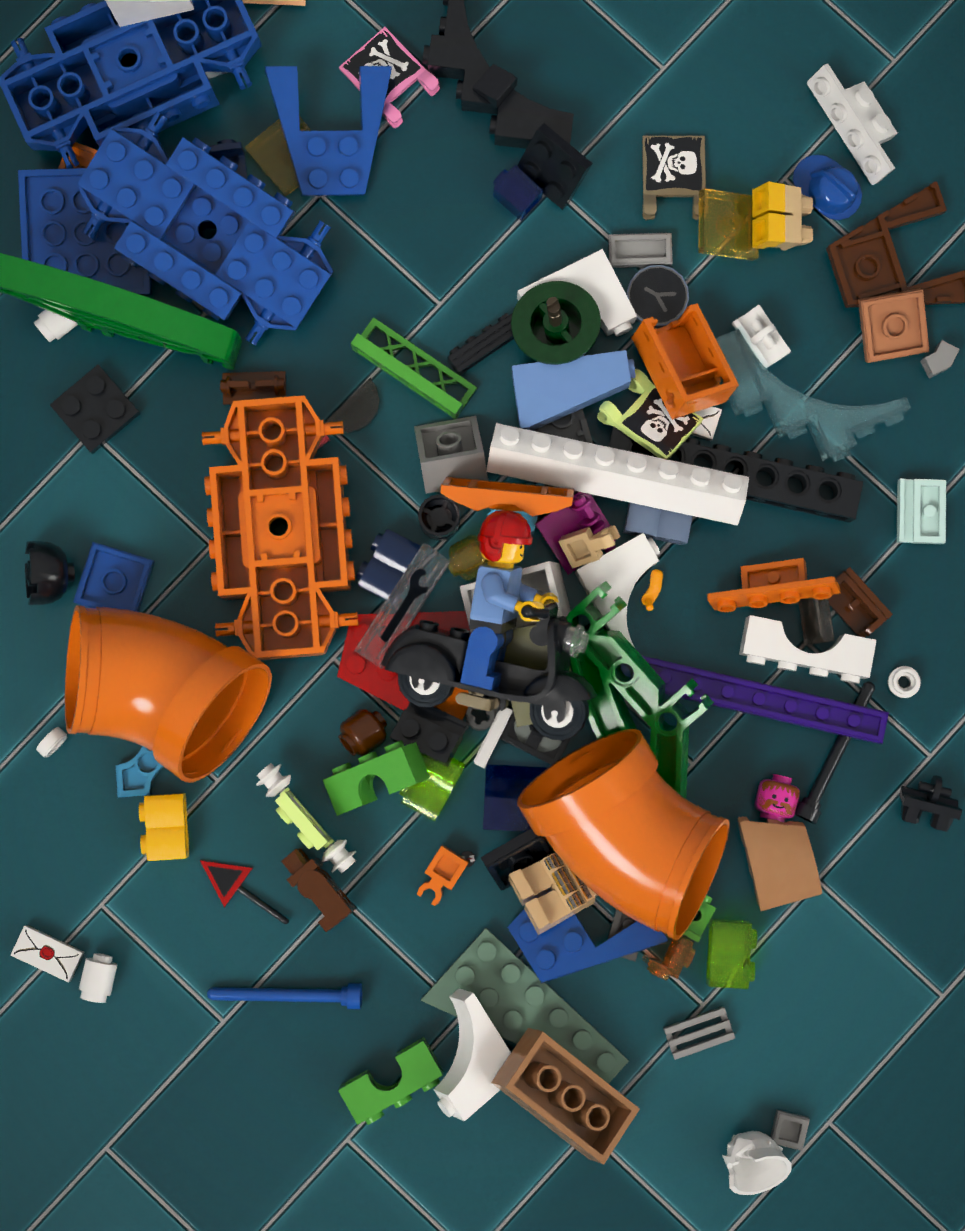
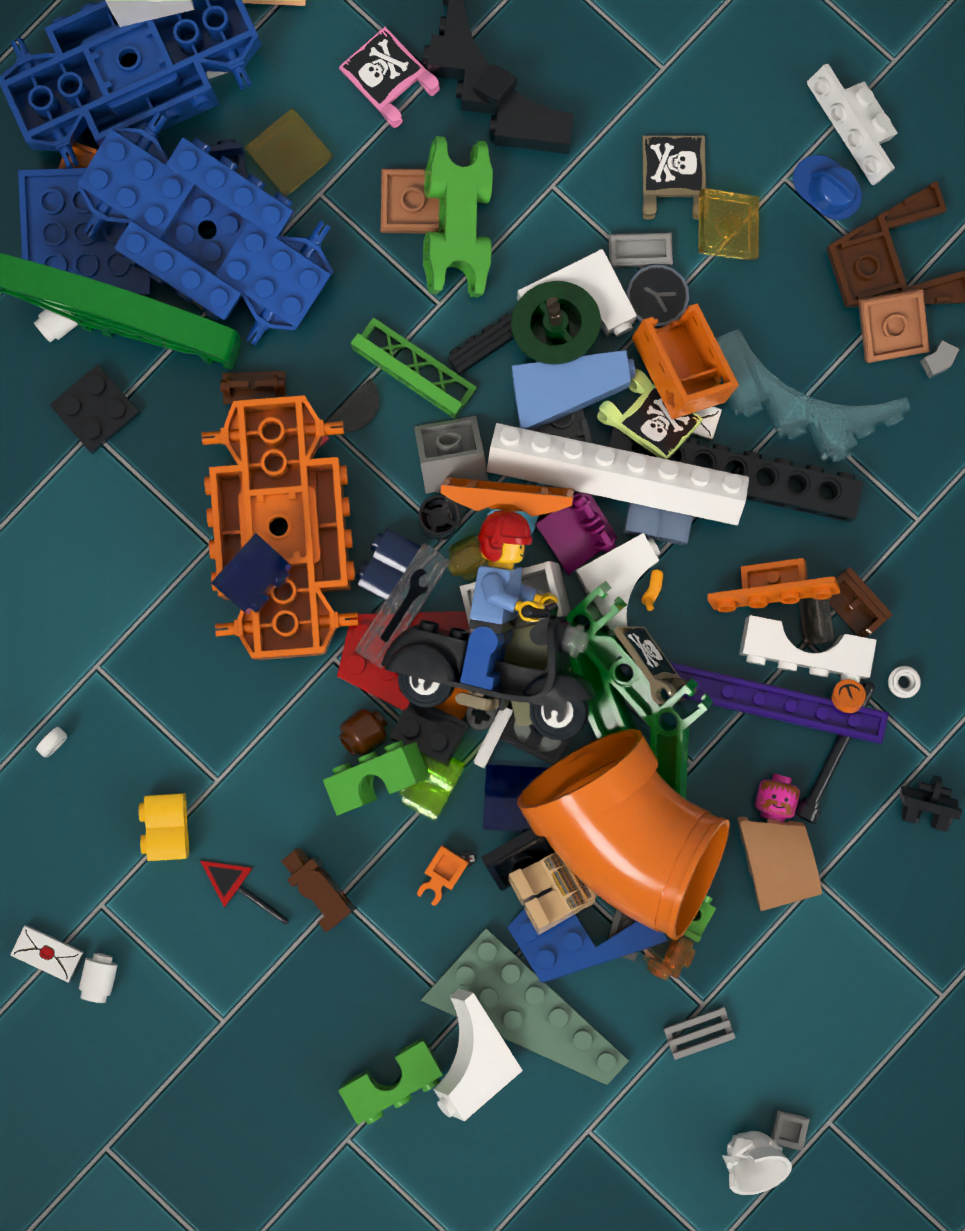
(46, 572): black cylinder -> none
(113, 579): blue tile -> none
(137, 775): dark azure tile -> none
(161, 688): orange cylinder -> none
(252, 575): none -> clear blue slope
(294, 812): plate -> none
(330, 160): blue wing -> none
(348, 995): blue piece -> none
(404, 203): none -> nougat tile
(458, 195): none -> bright green piece
(517, 192): clear blue brick -> none
(554, 165): black plate -> none
(565, 1095): medium nougat brick -> none
(584, 547): tan plate -> none
(651, 662): none -> flag
(729, 954): clear neon green brick -> none
(762, 336): white hips -> none
(779, 216): hips -> none
(848, 696): none -> orange tile
(921, 511): light aqua plate -> none

